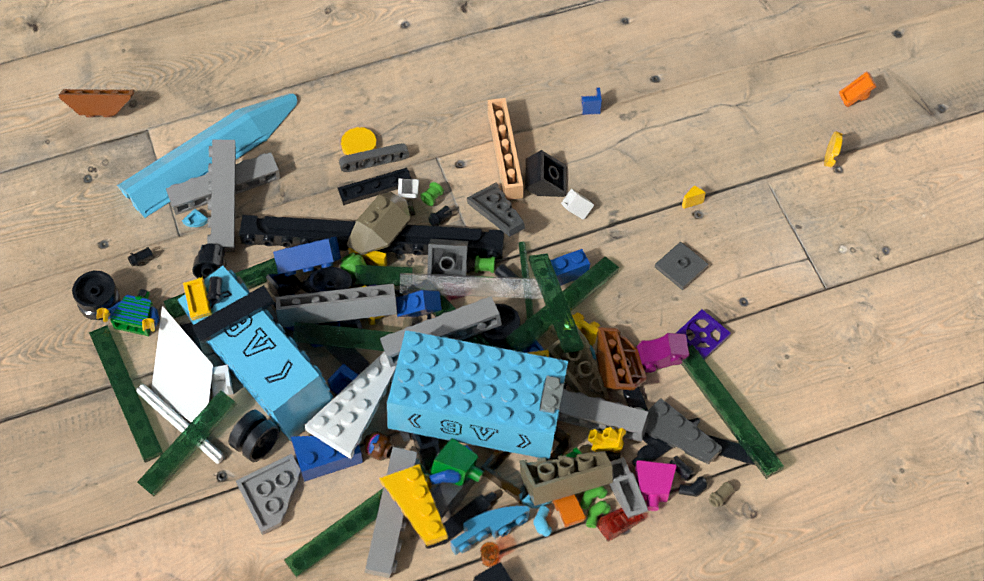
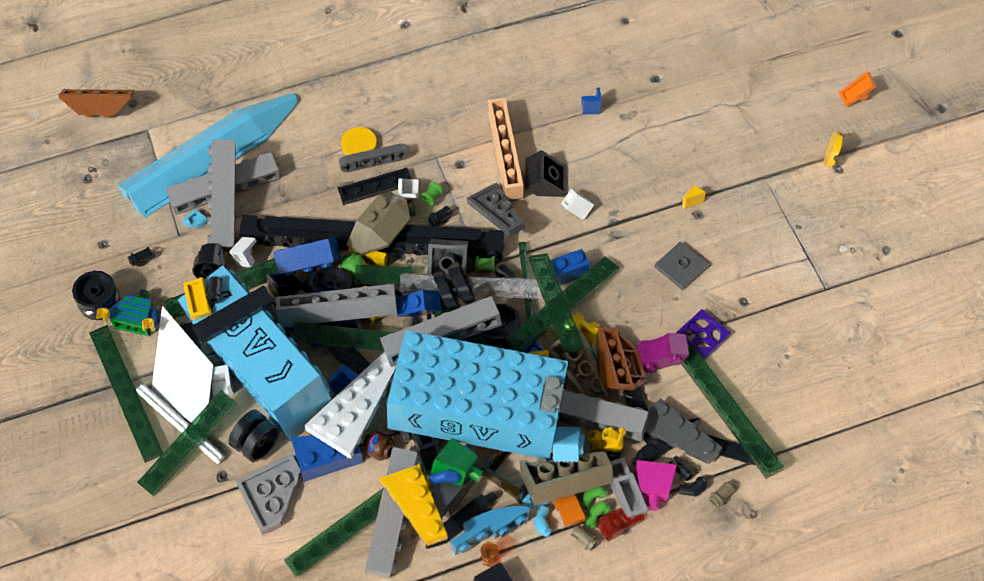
(242, 252): none -> white panel
(454, 287): none -> black wheel
(567, 444): none -> medium azure brick
(584, 538): none -> dark tan pin

